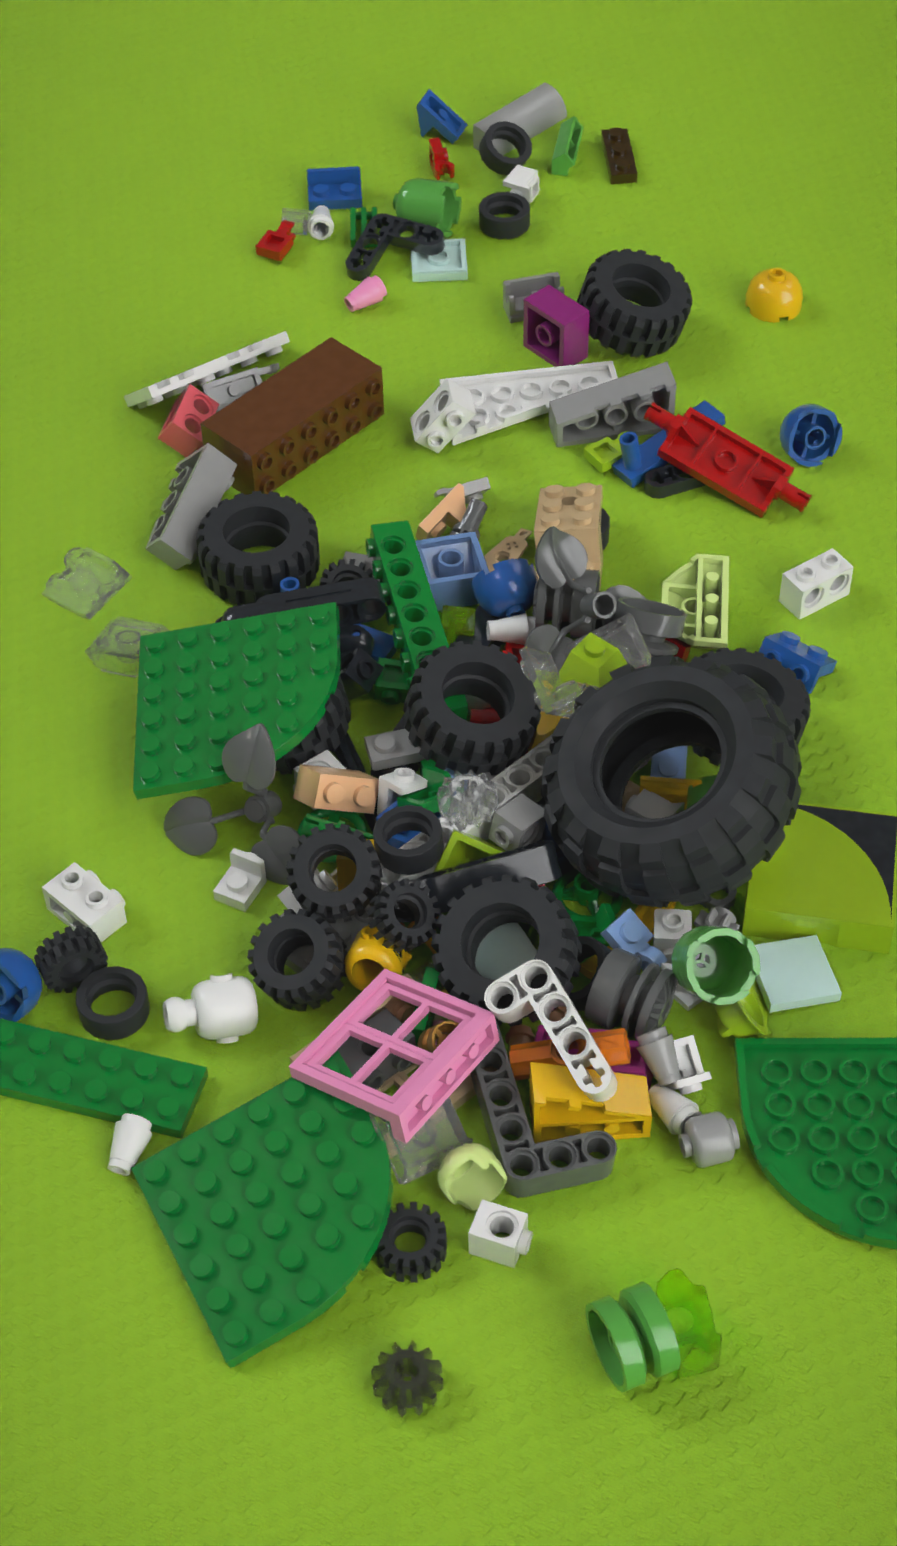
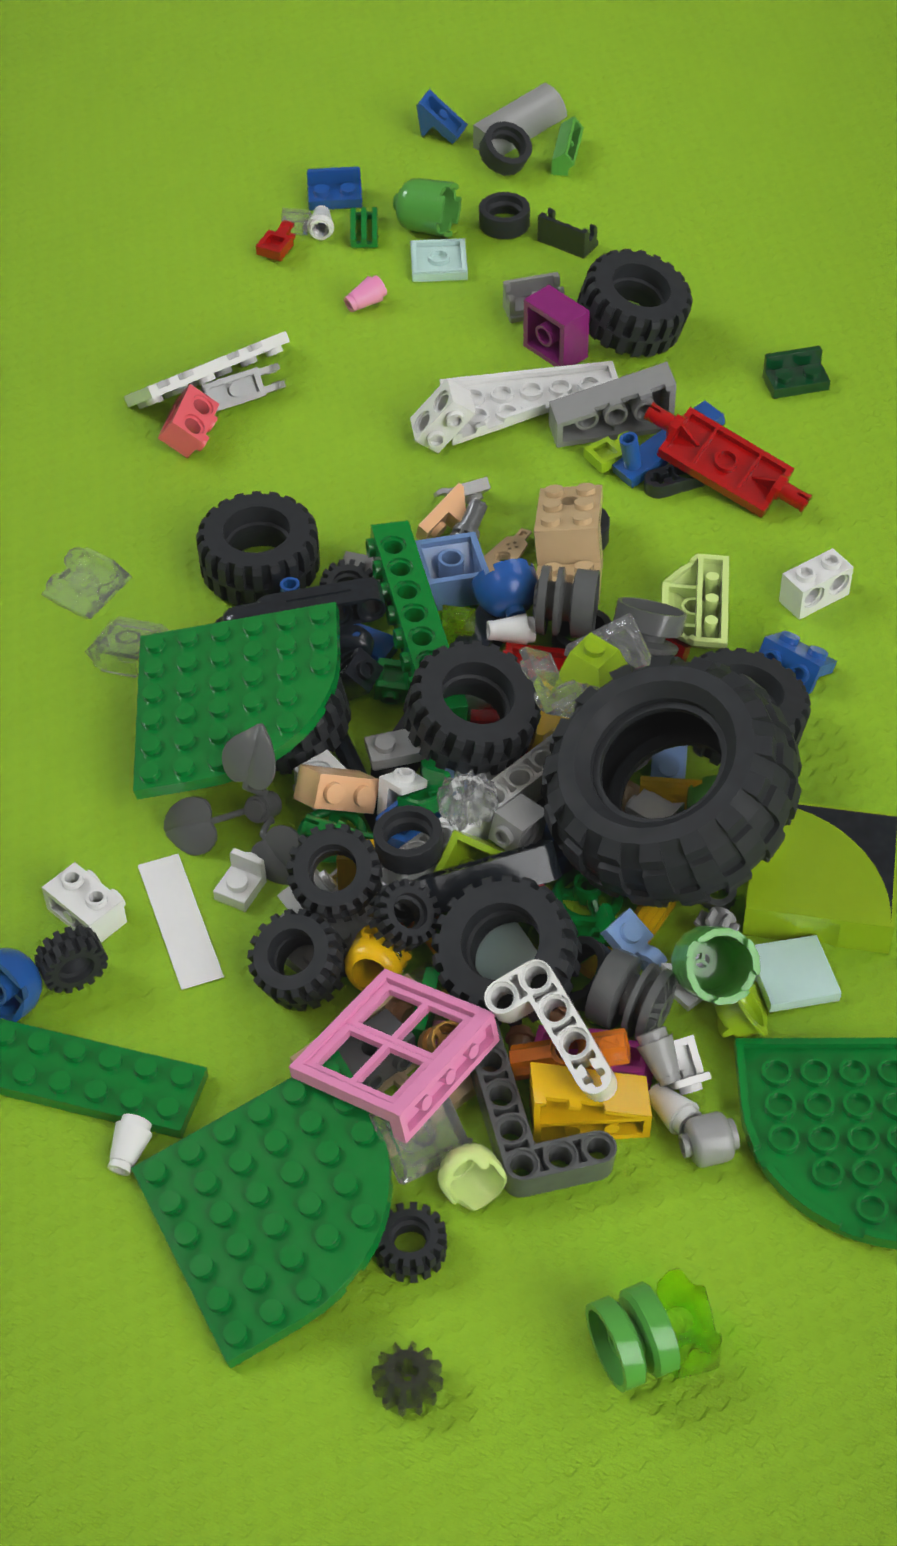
(118, 1025): black tyre -> none
(180, 921): none -> white sticker
(195, 491): light grey wedge -> none
(217, 1009): white piece -> none
(296, 416): reddish brown brick -> none
(425, 240): black beam -> none
(439, 159): red plate -> none
(495, 1218): white brick -> none
(523, 182): white window -> none
(558, 561): dark grey plant -> none
(565, 236): none -> hinge
(619, 156): dark brown plate -> none
(669, 928): white bracket -> none
(774, 295): yellow cylinder -> none
(795, 372): none -> dark green bracket
(810, 434): blue cylinder -> none

